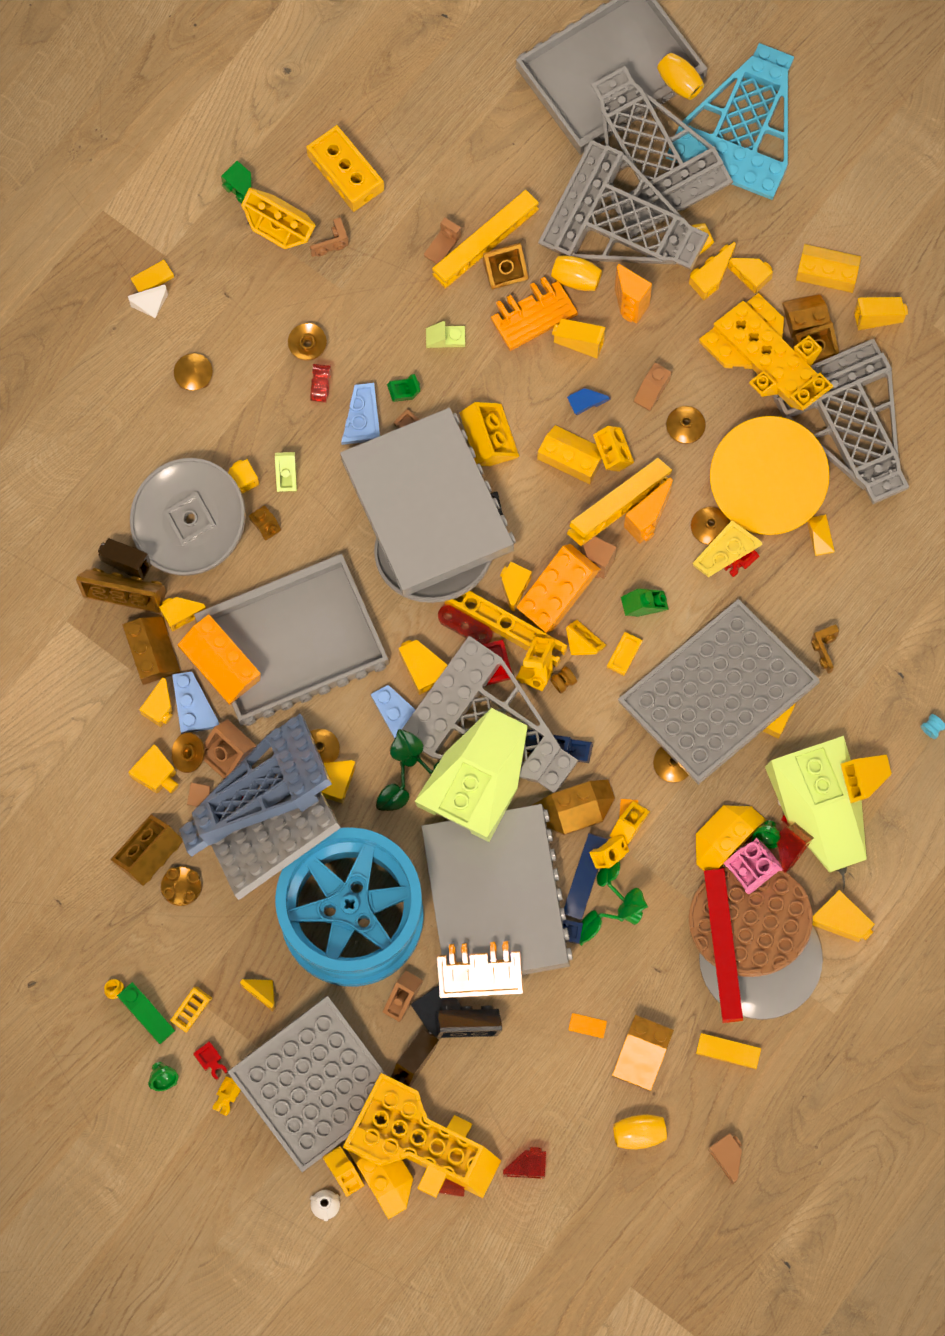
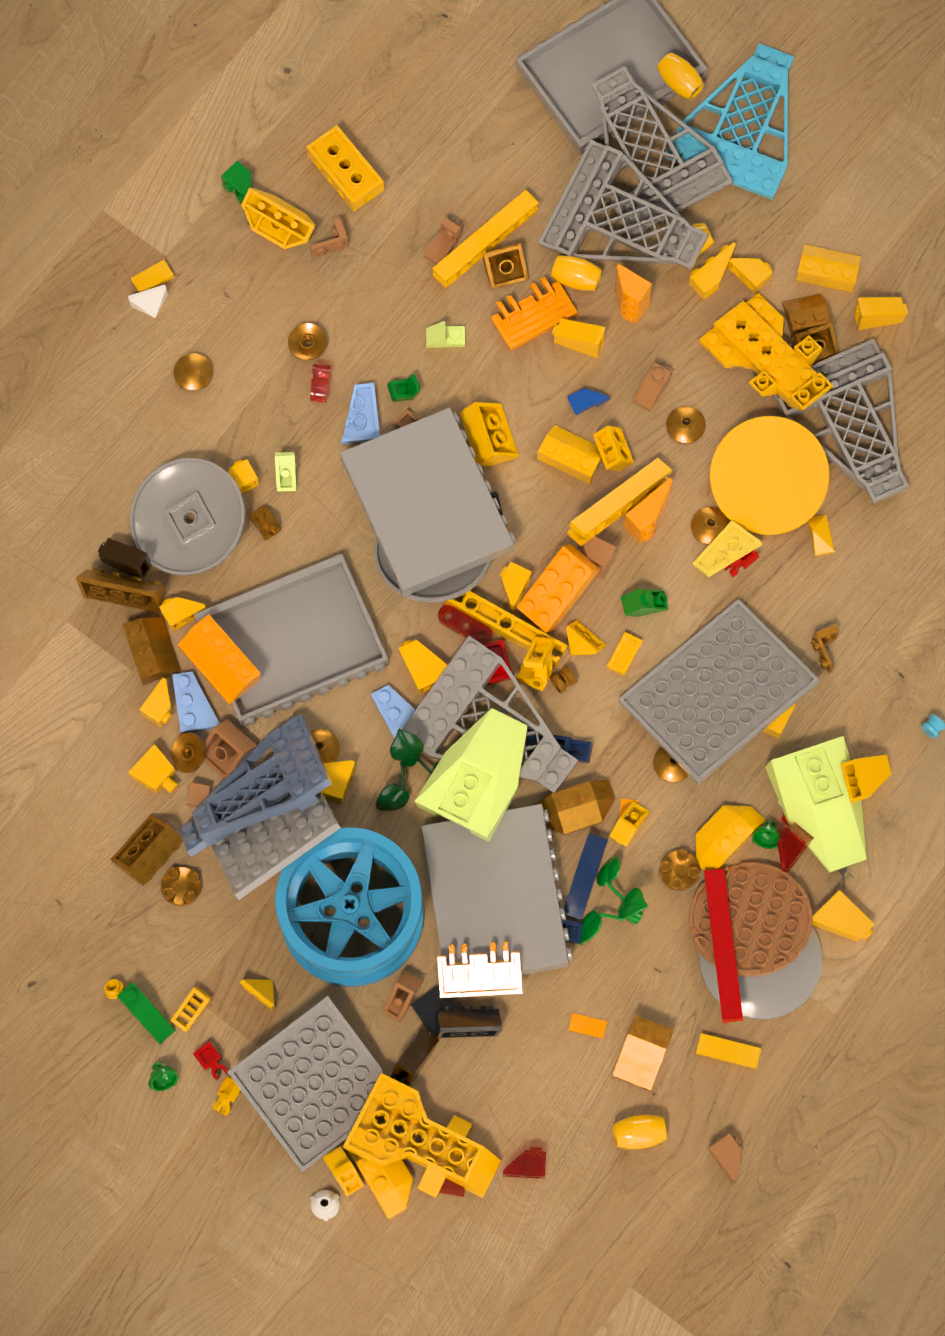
(610, 852): yellow leg -> none
(679, 870): none -> pearl gold dish
(753, 865): bright pink slope -> none

